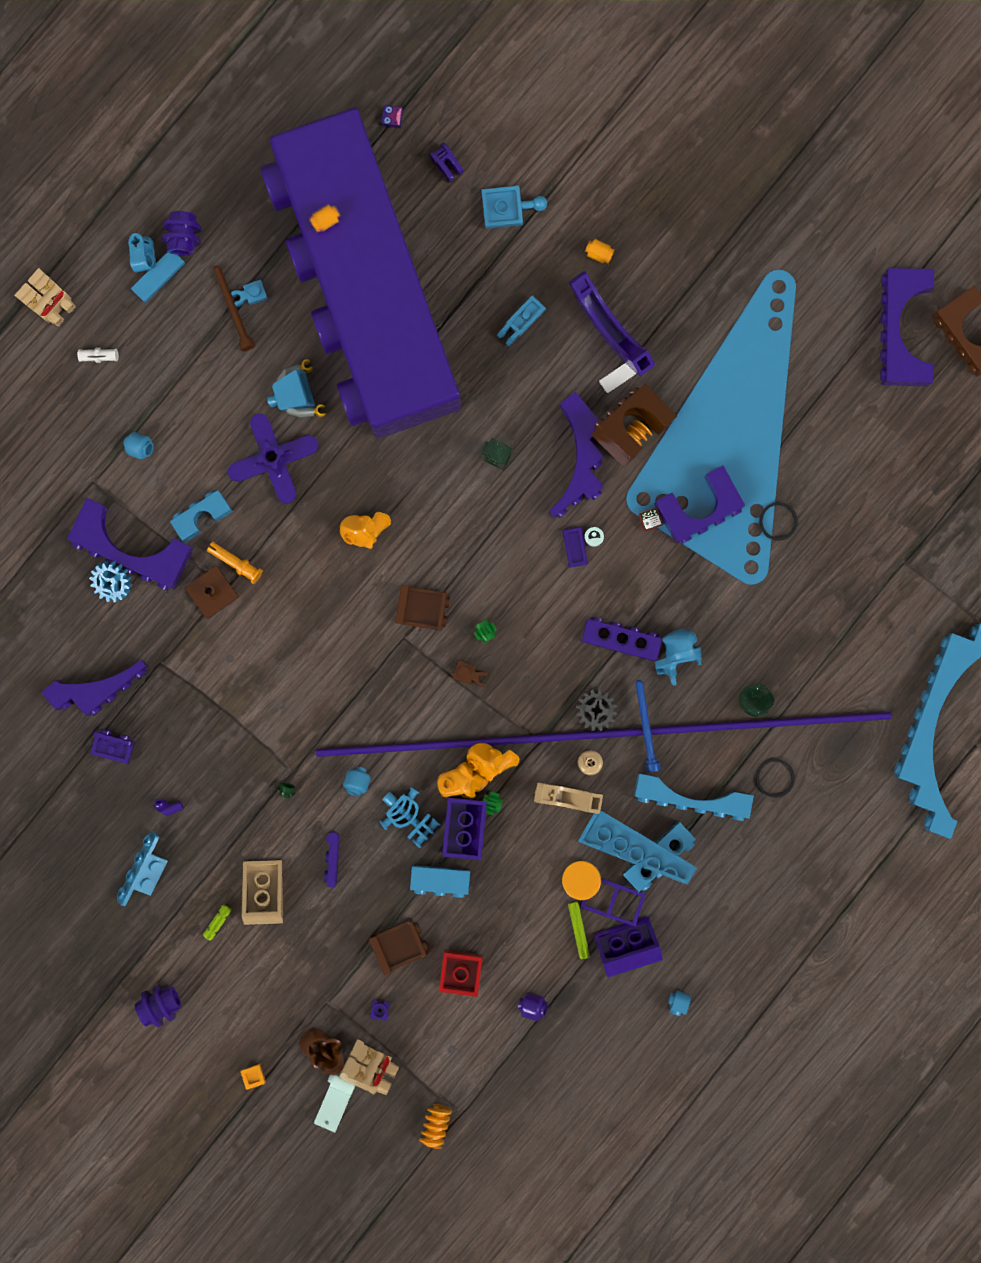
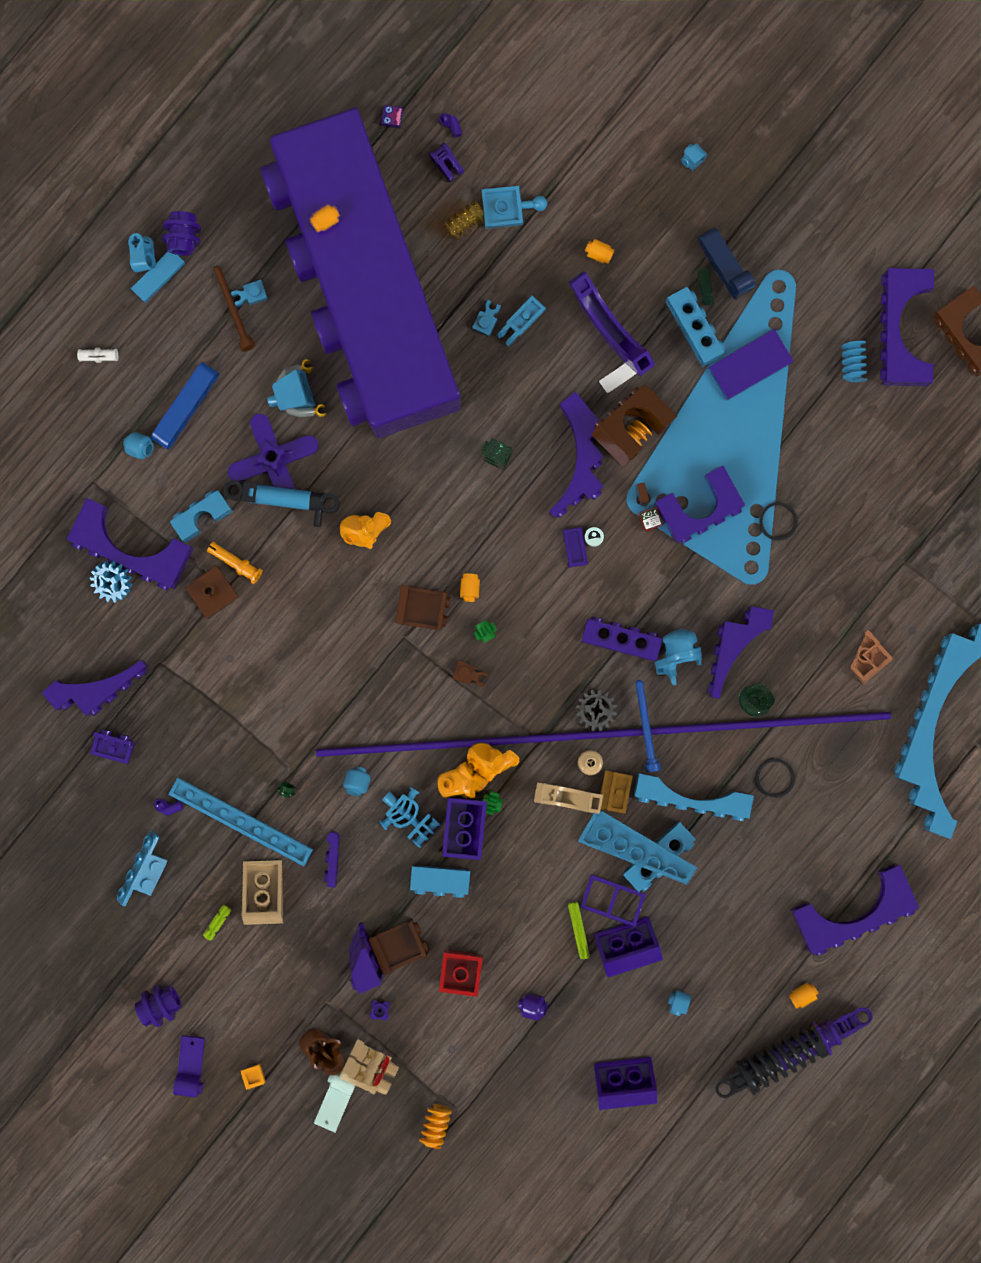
(51, 302): tan hips -> none
(185, 405): none -> blue beam
(188, 1079): none -> dark purple door
(240, 821): none -> dark azure tile
(283, 497): none -> piece
(363, 963): none -> dark purple wedge
(452, 123): none -> dark purple arm
(464, 220): none -> clear yellow piece
(469, 587): none -> light orange brick
(486, 321): none -> dark azure plate
(581, 880): light orange tile -> none
(615, 791): none -> pearl gold plate
(625, 1083): none -> dark purple slope
(642, 493): none -> reddish brown tile
(693, 156): none -> dark azure plate
(704, 354): none -> dark azure brick
(705, 287): none -> clear green axle
(725, 264): none -> dark blue beam
(733, 640): none -> dark purple arch
(750, 364): none -> dark purple tile
(792, 1053): none -> black piece
(803, 995): none -> light orange brick
(853, 363): none -> dark azure piece
(870, 658): none -> nougat slope
(893, 902): none -> dark purple arch

